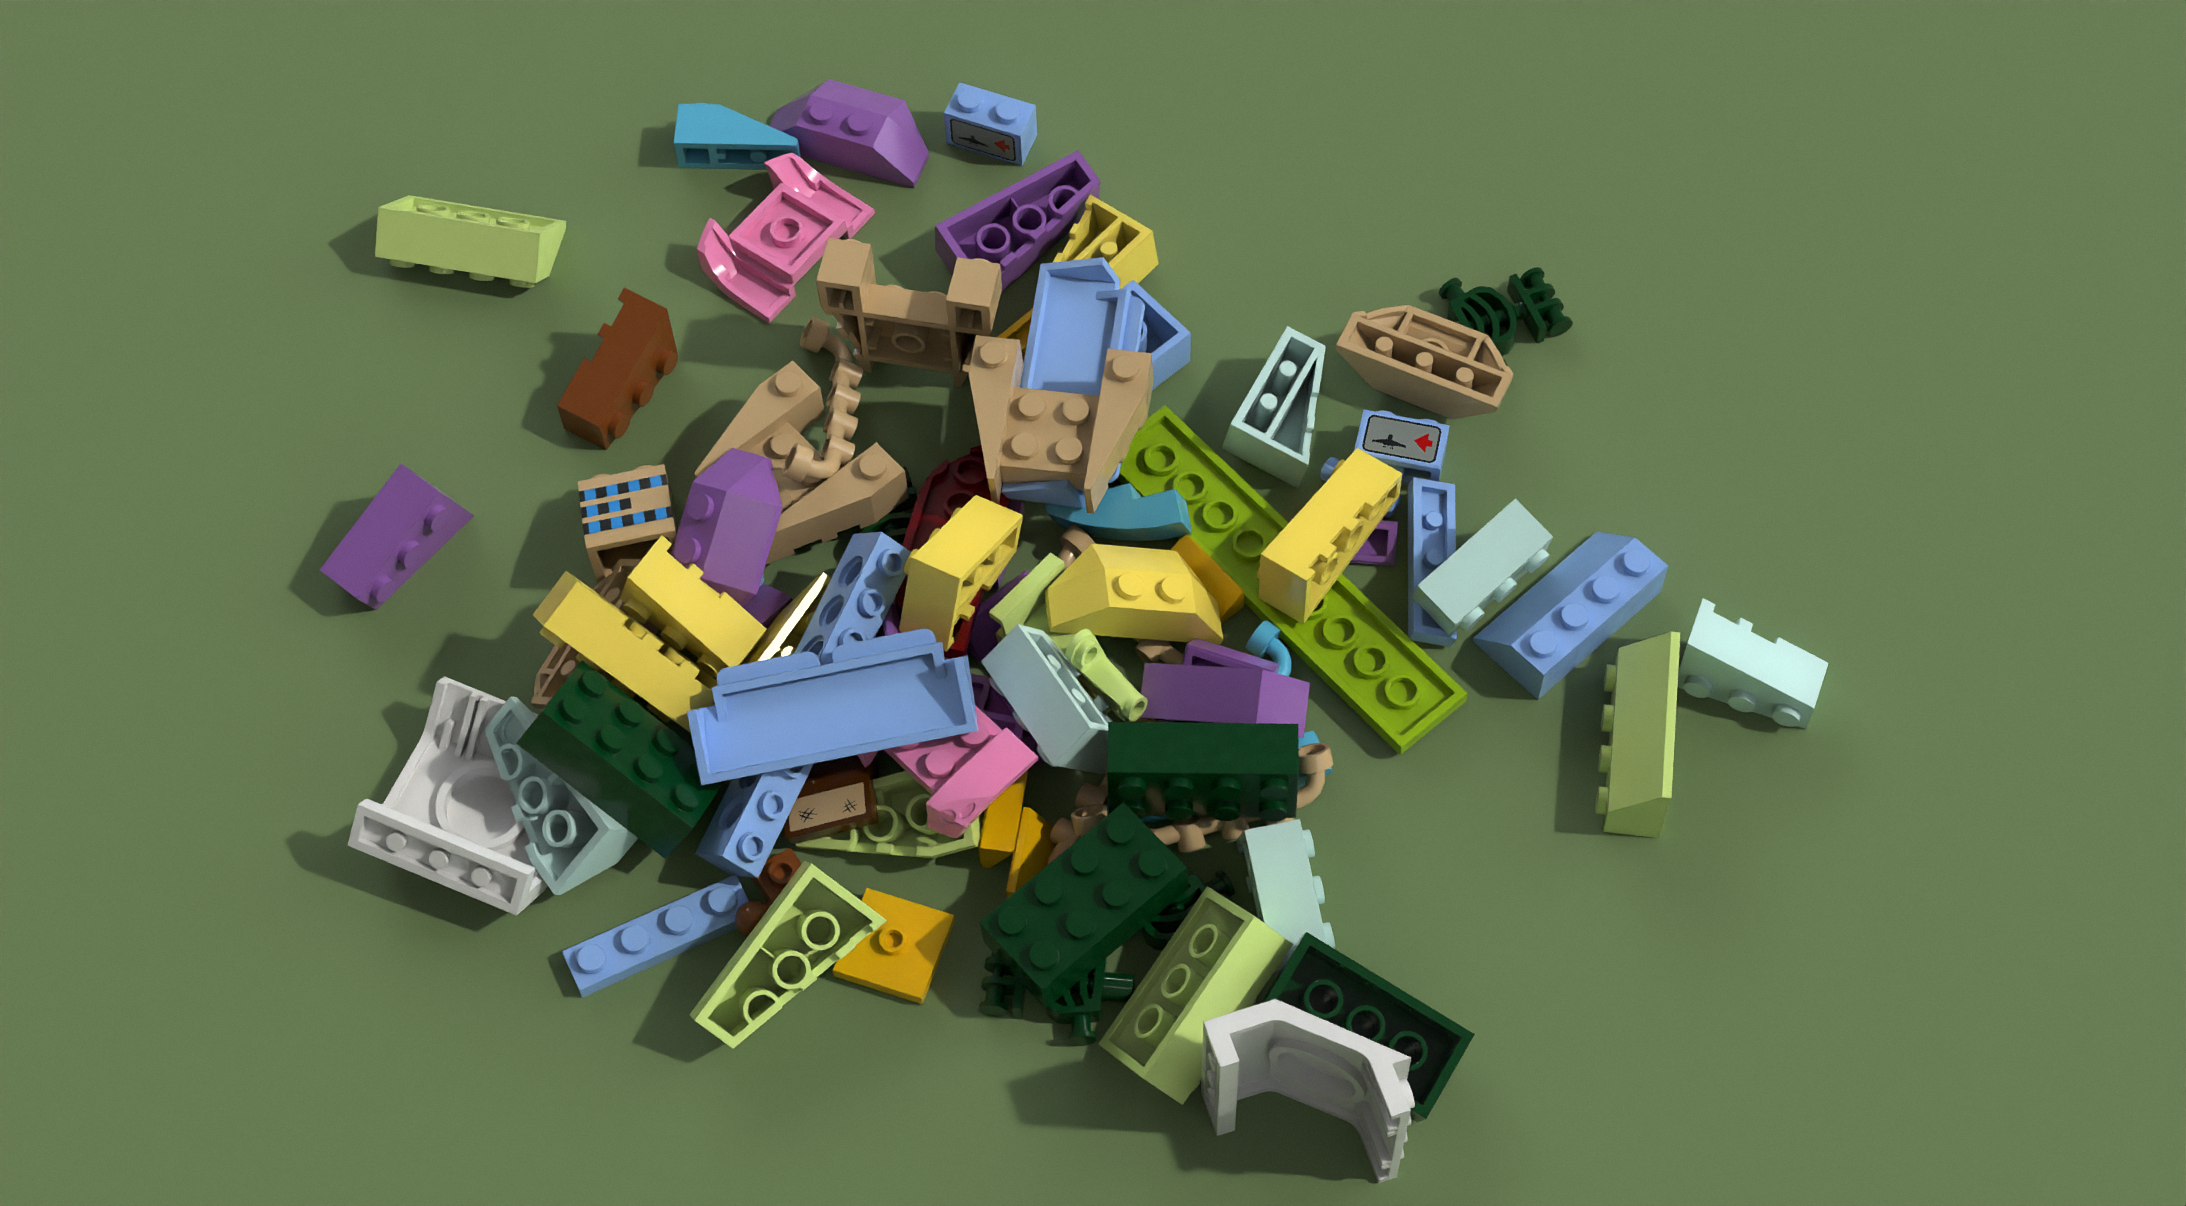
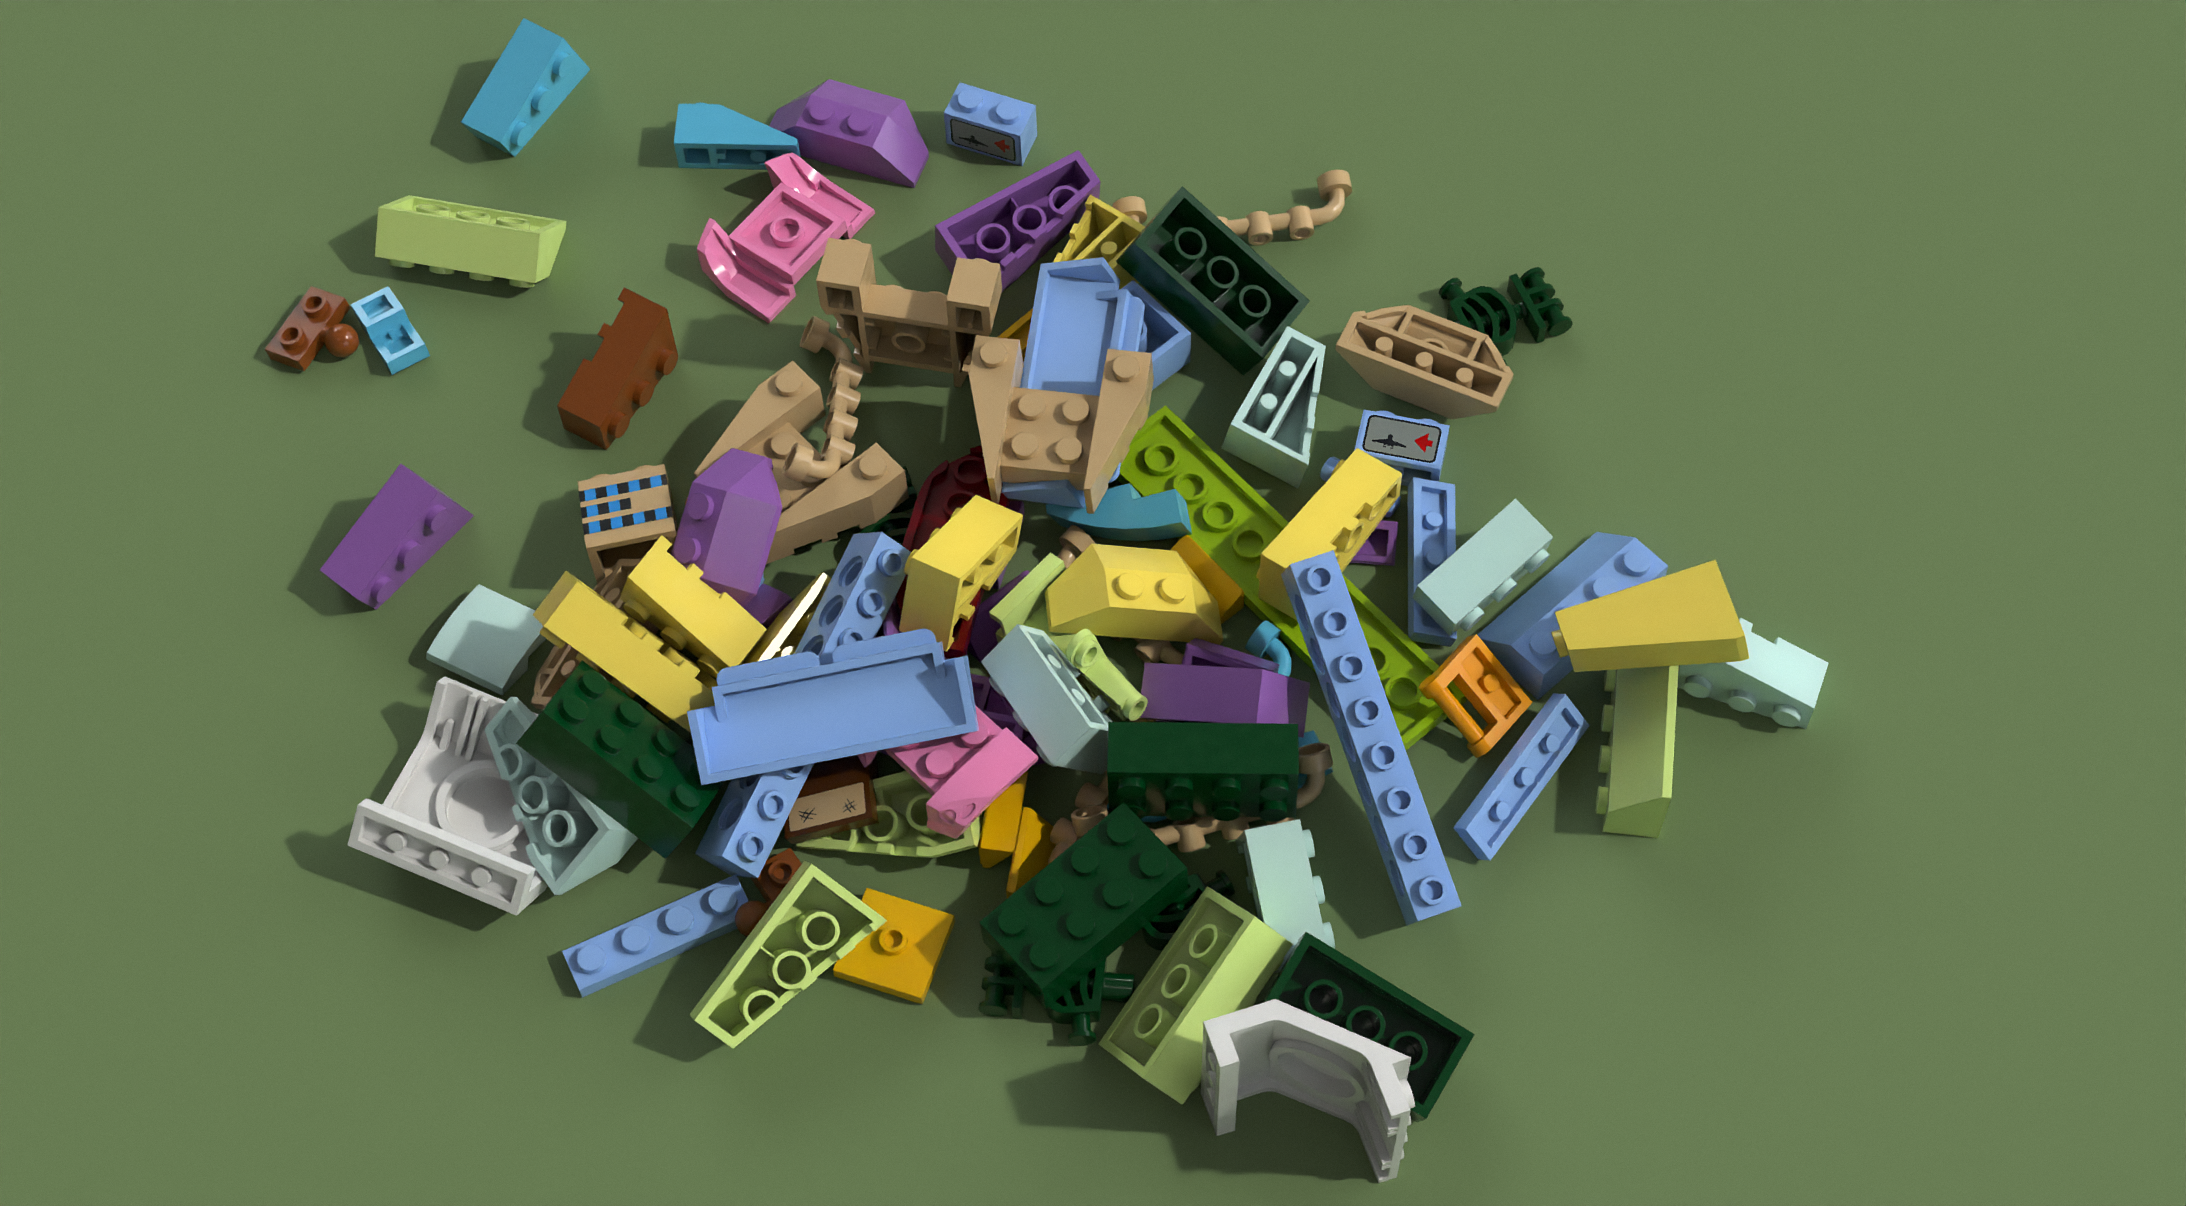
(310, 327): none -> dark orange plate
(390, 330): none -> medium azure slope
(487, 640): none -> light aqua slope
(524, 88): none -> medium azure wedge
(1213, 281): none -> dark green brick
(1258, 225): none -> tan bar
(1370, 738): none -> light blue brick
(1485, 686): none -> light orange plate
(1521, 776): none -> light blue plate
(1654, 624): none -> light yellow slope

